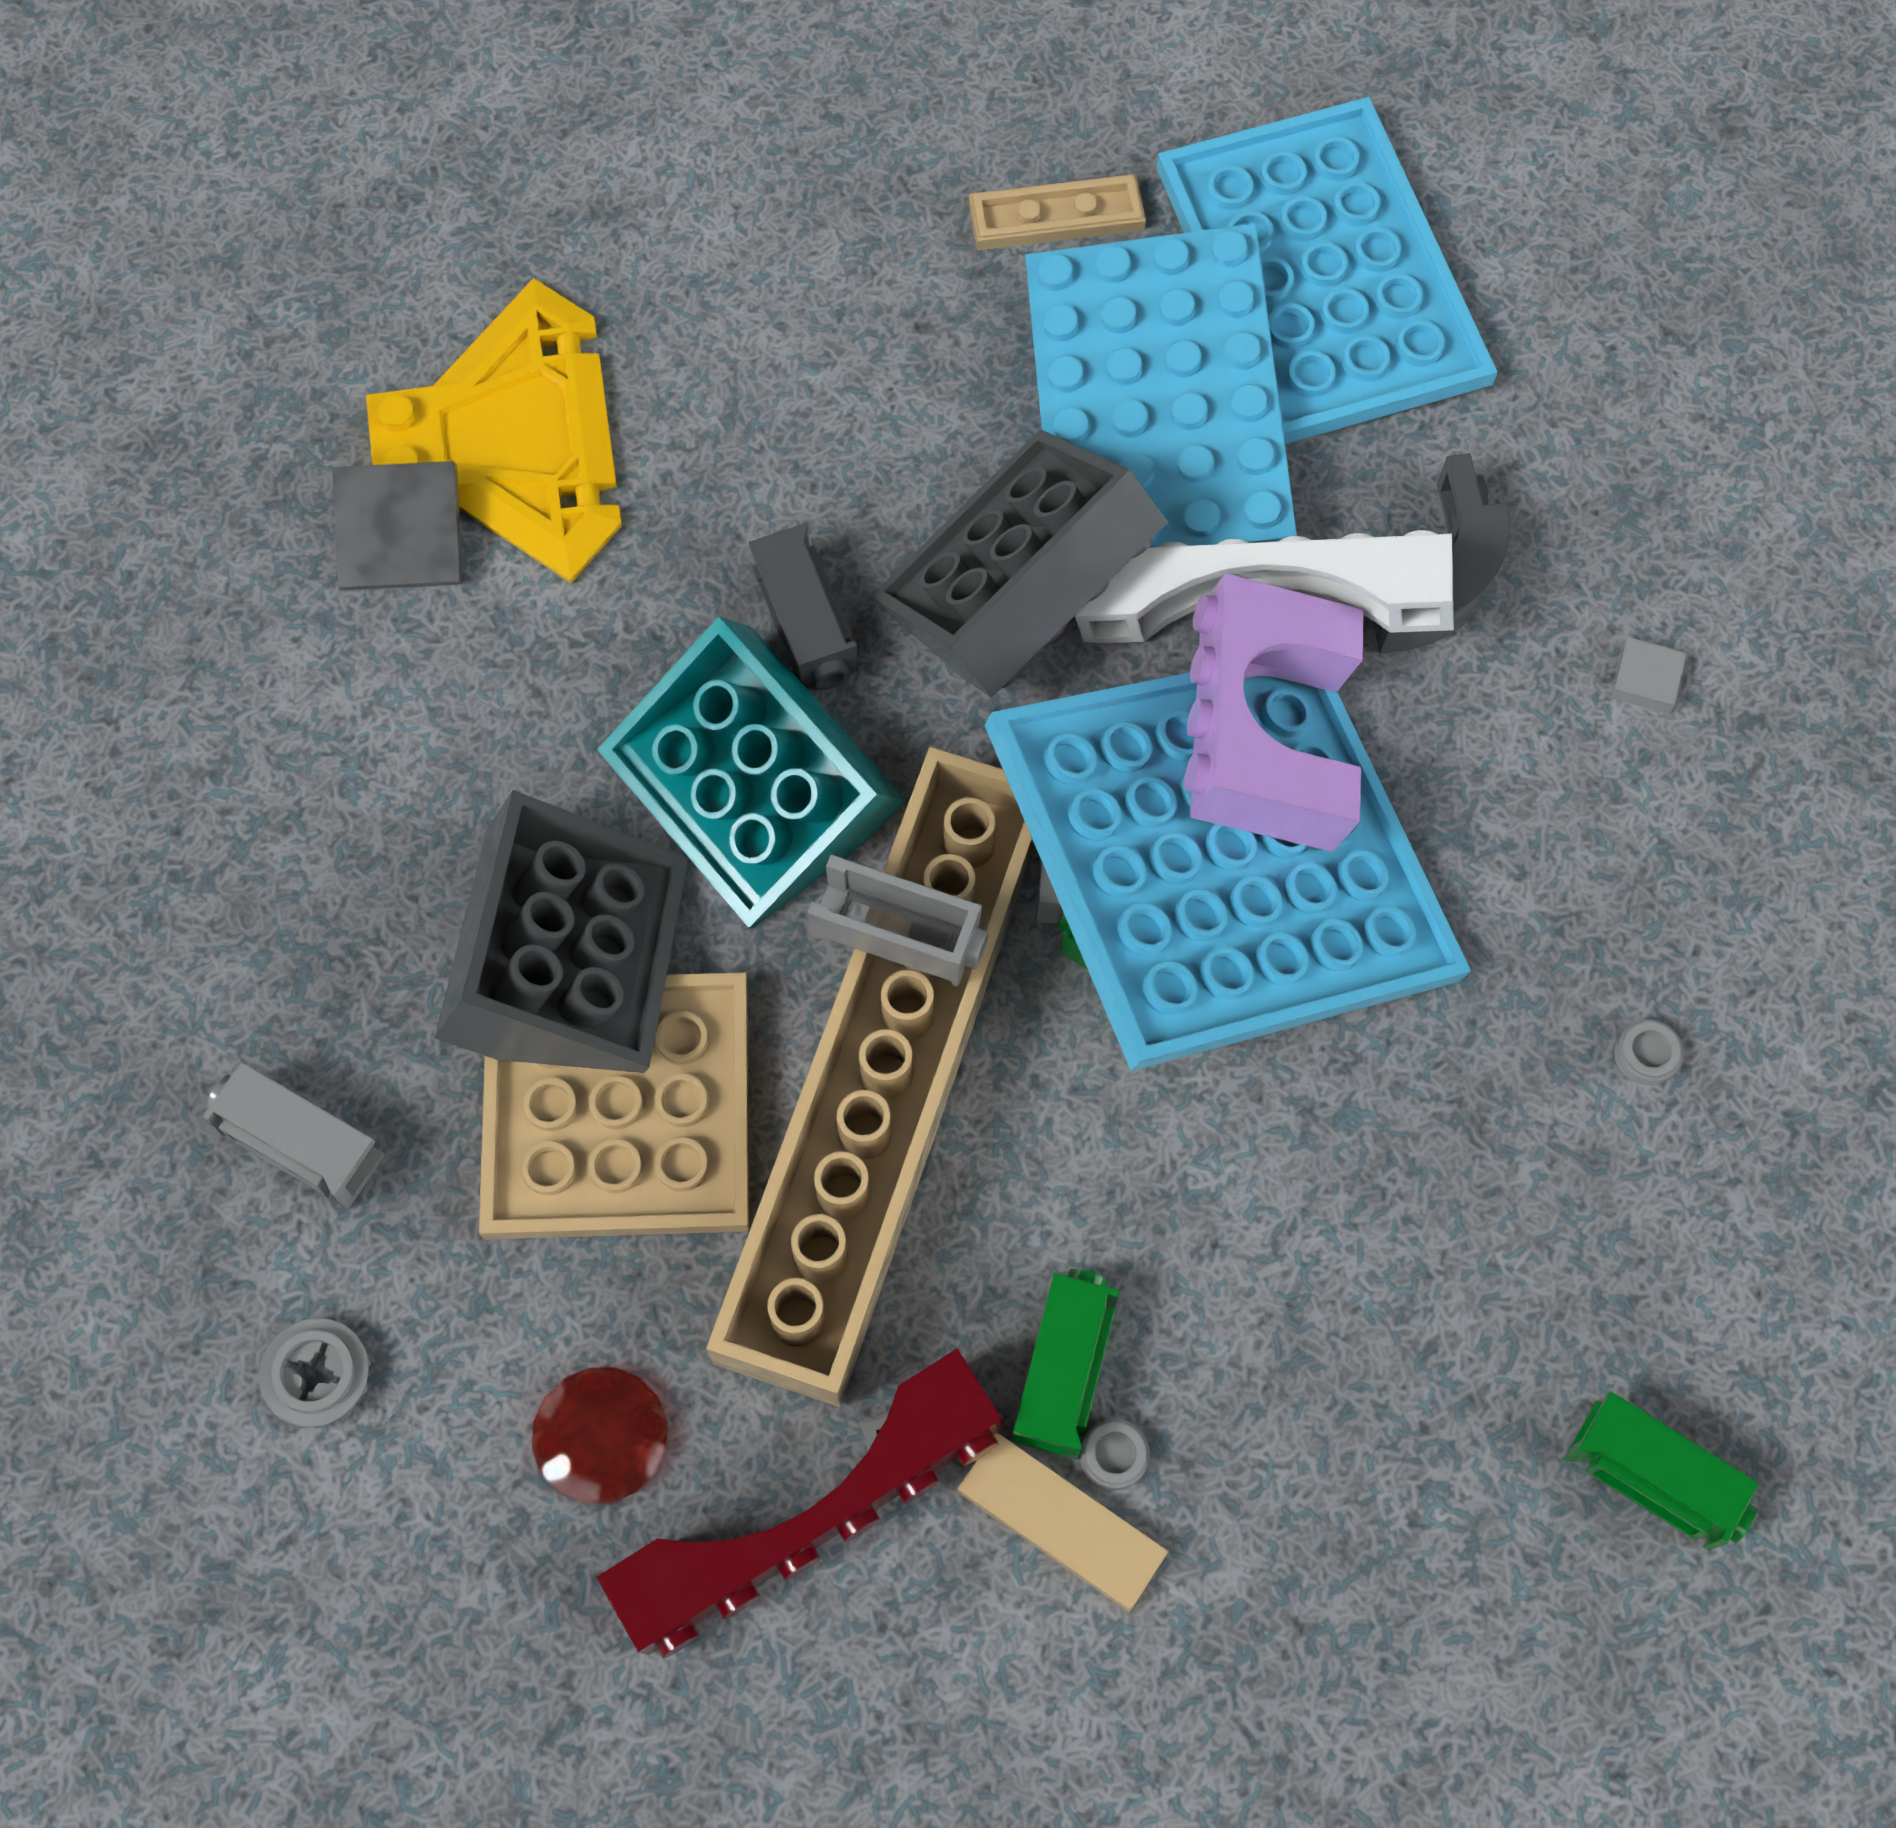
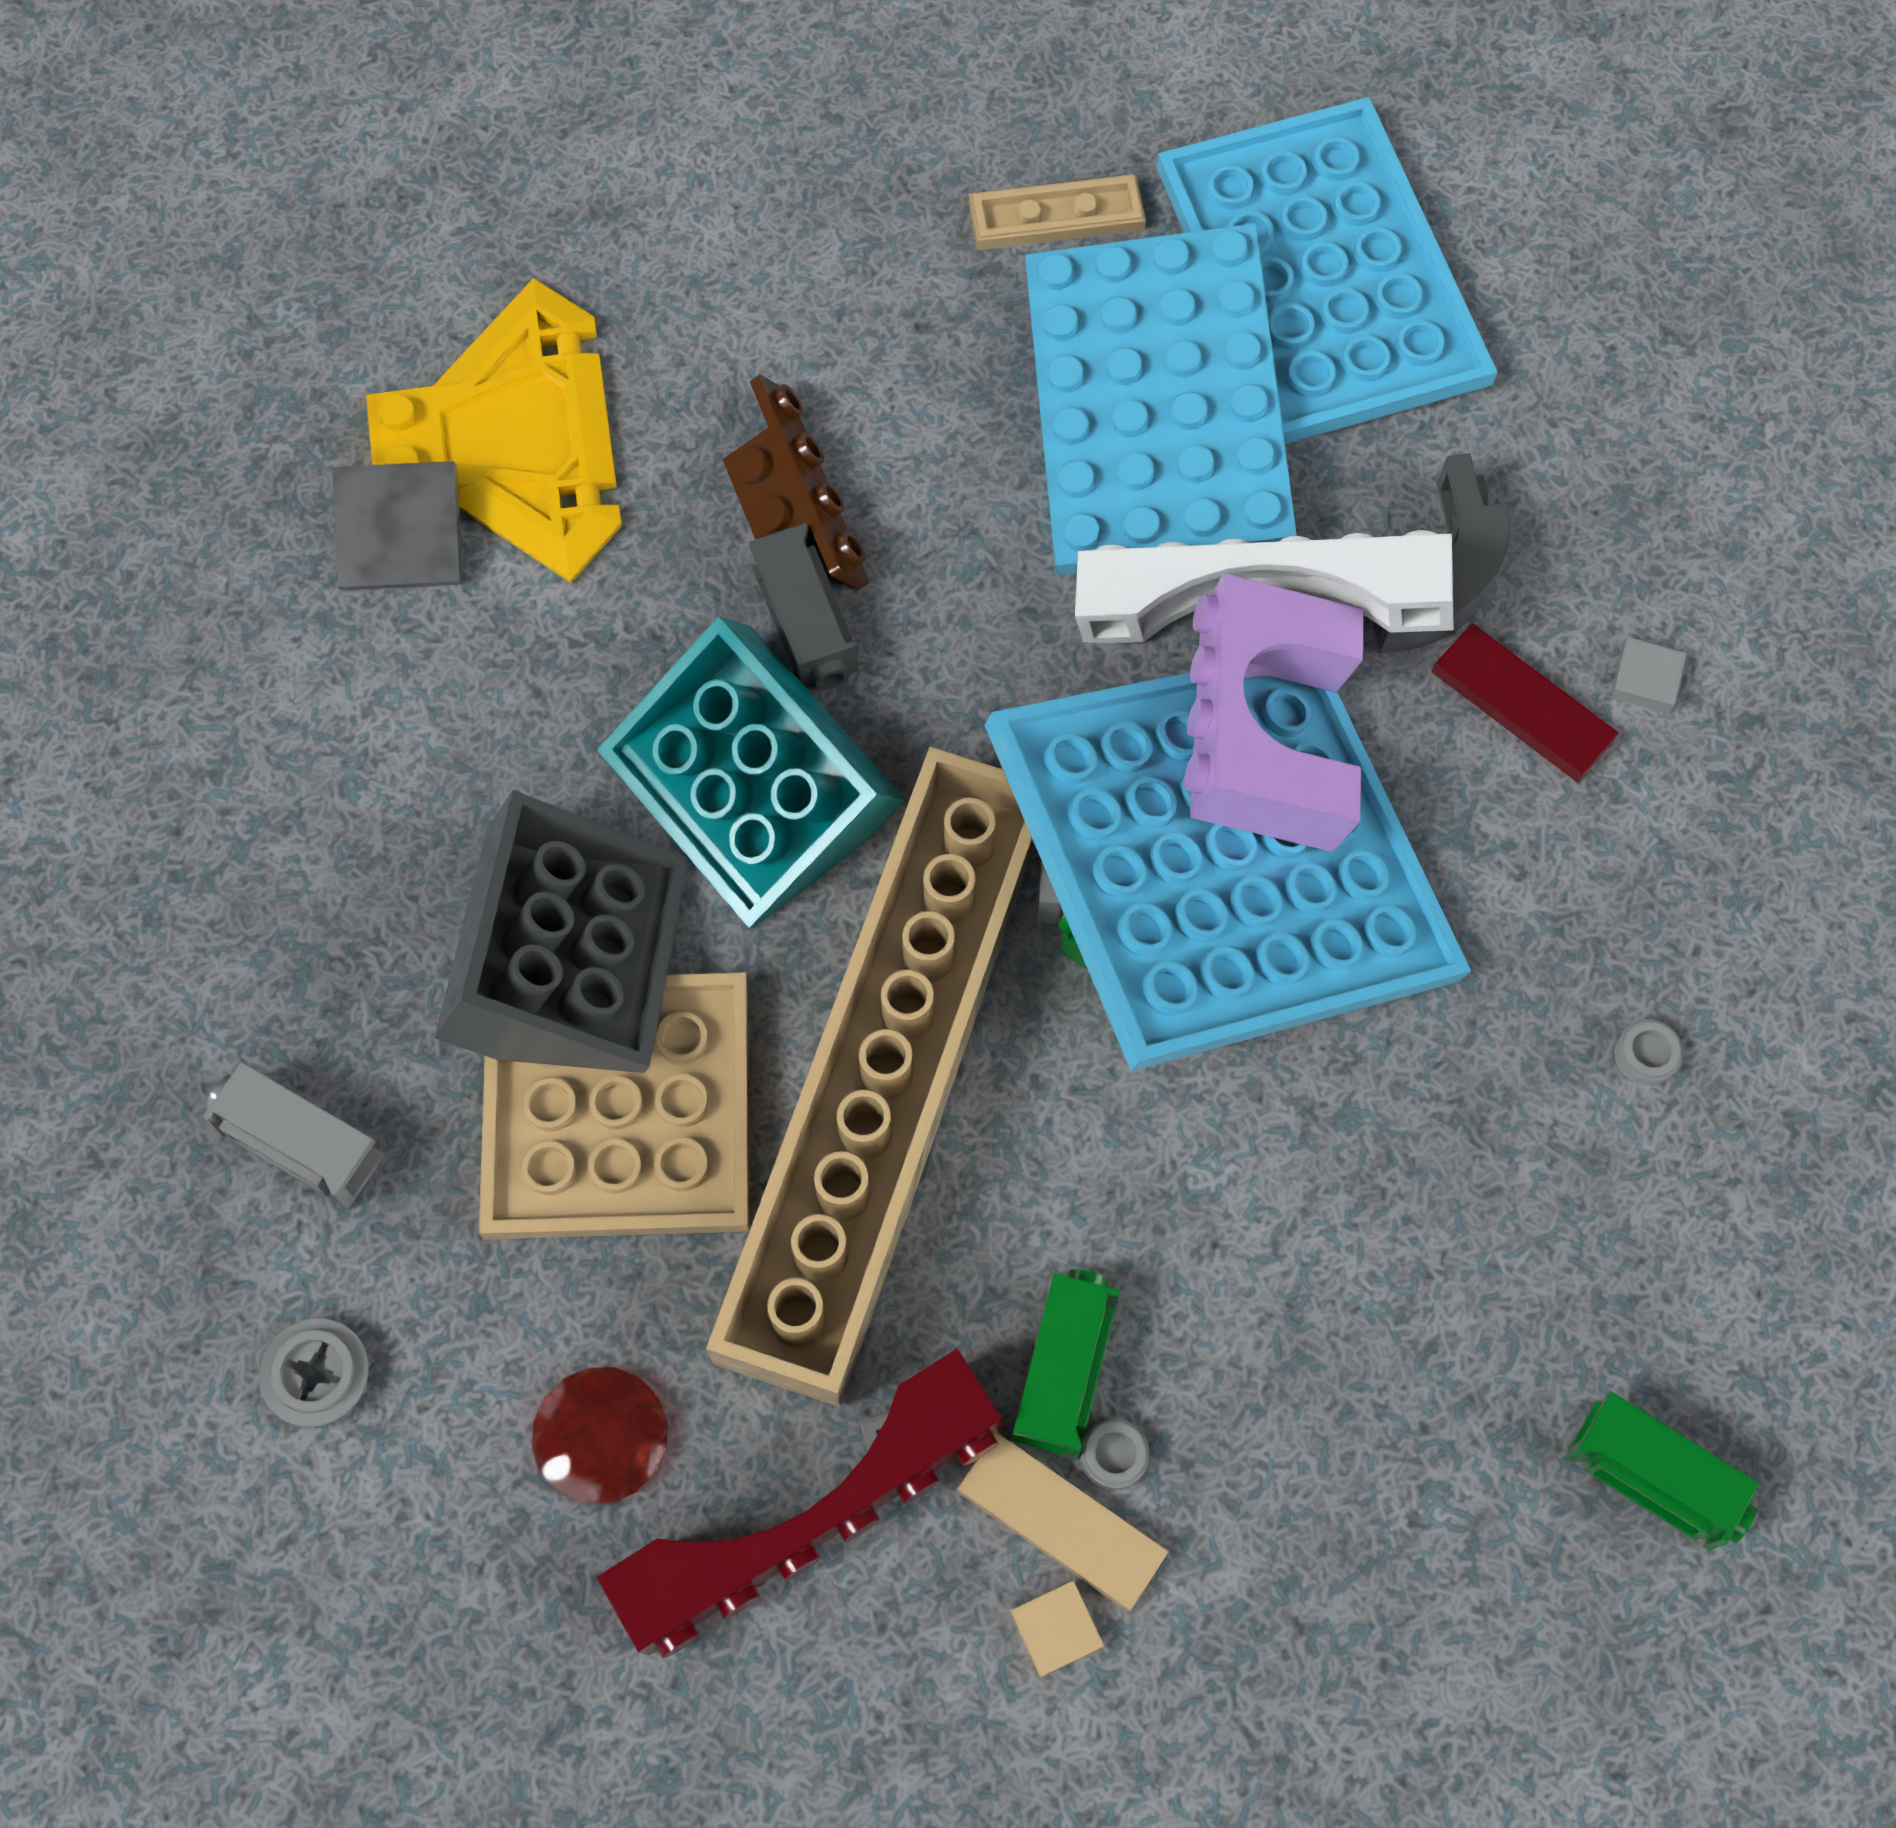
(785, 486): none -> reddish brown bracket
(898, 920): light grey window -> none
(1021, 559): dark grey slope -> none
(1056, 1629): none -> tan tile
(1525, 702): none -> dark red tile

